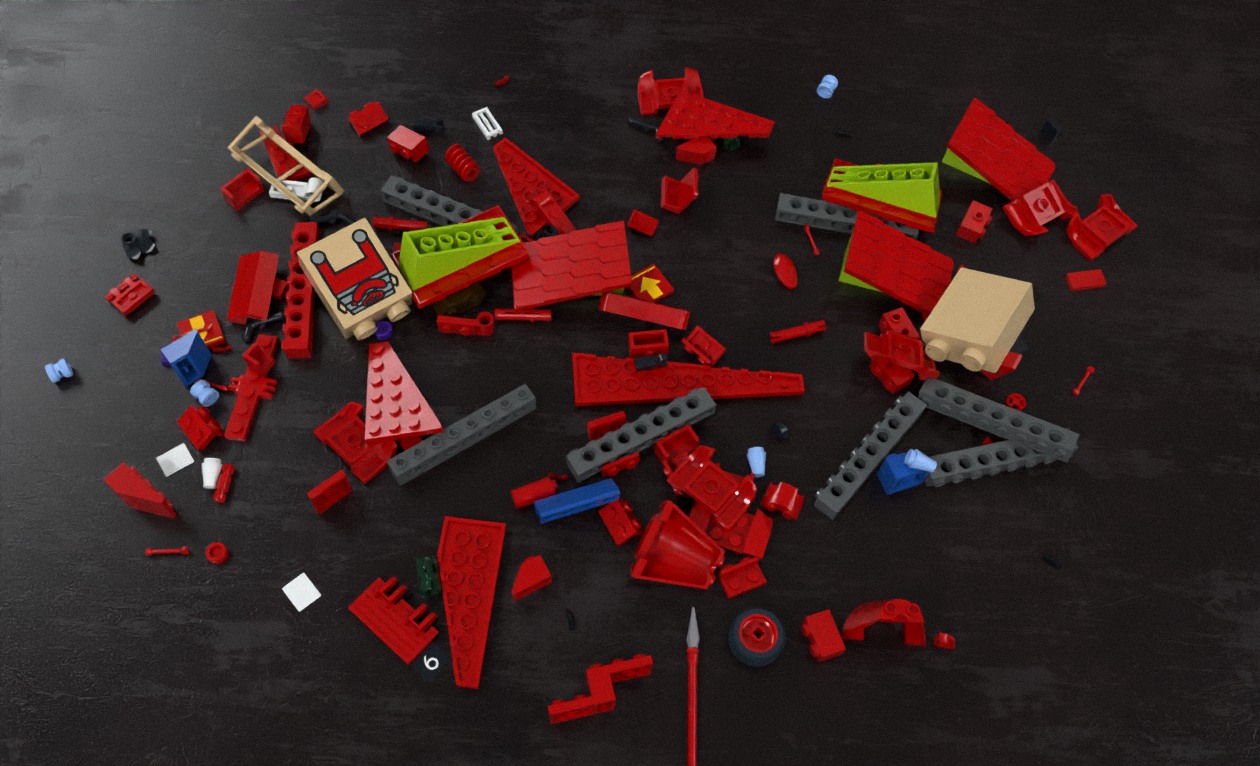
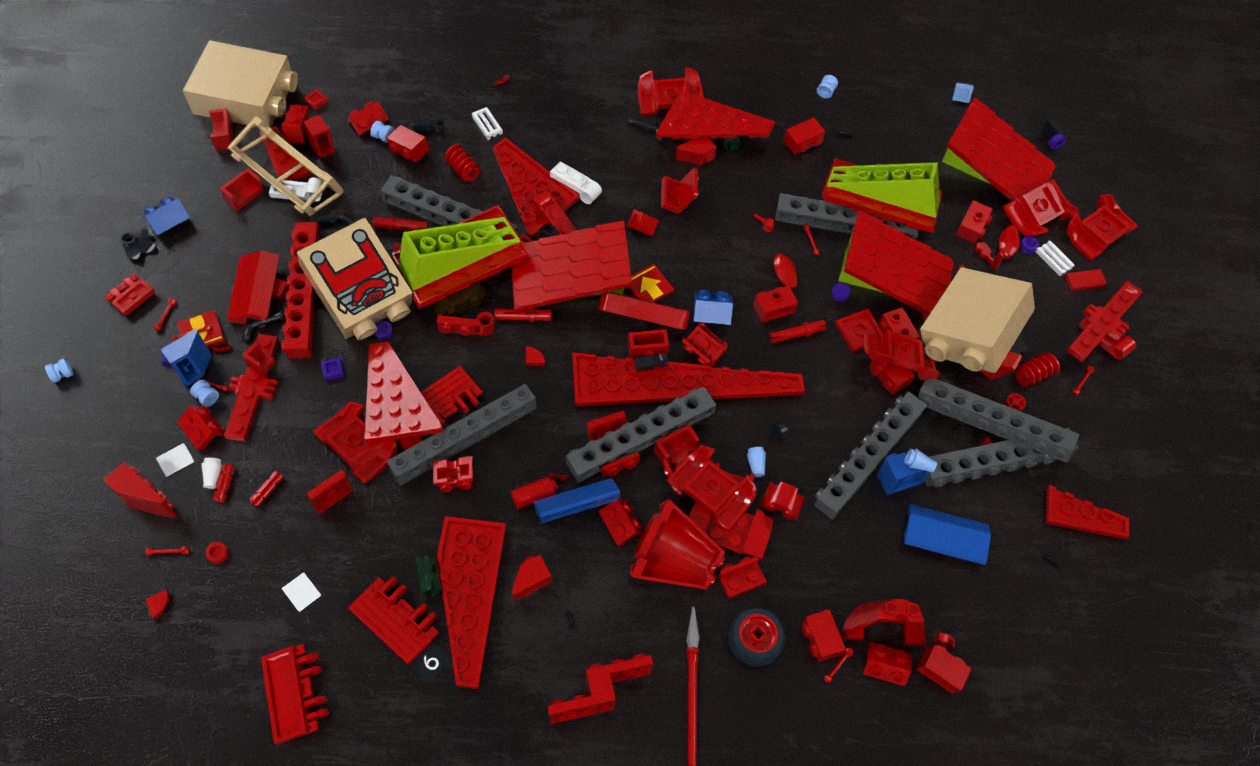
(158, 603): none -> red tile
(165, 215): none -> blue slope
(172, 302): none -> red hinge
(222, 129): none -> red panel
(242, 81): none -> tan brick
(265, 490): none -> red axle
(286, 692): none -> red hinge
(319, 136): none -> red brick
(332, 369): none -> dark purple tile
(381, 131): none -> light blue wheel
(451, 391): none -> red hinge
(453, 474): none -> red cylinder
(534, 357): none -> red tile
(587, 188): none -> white plate
(703, 325): none -> red hinge
(712, 307): none -> slope
(768, 224): none -> red hand
(775, 303): none -> red brick
(804, 136): none -> red brick
(840, 292): none -> dark purple tile
(848, 653): none -> red hinge
(854, 327): none -> red tile
(888, 664): none -> red bracket
(943, 668): none -> red brick
(947, 534): none -> blue slope
(962, 92): none -> light blue tile
(985, 253): none -> red piece
(1009, 242): none -> red arm
(1029, 244): none -> dark purple tile
(1037, 369): none -> red piece
(1056, 256): none -> white tile
(1057, 141): none -> dark purple tile
(1073, 513): none -> red wing
(1105, 321): none -> red hinge
(1117, 348): none -> red plate

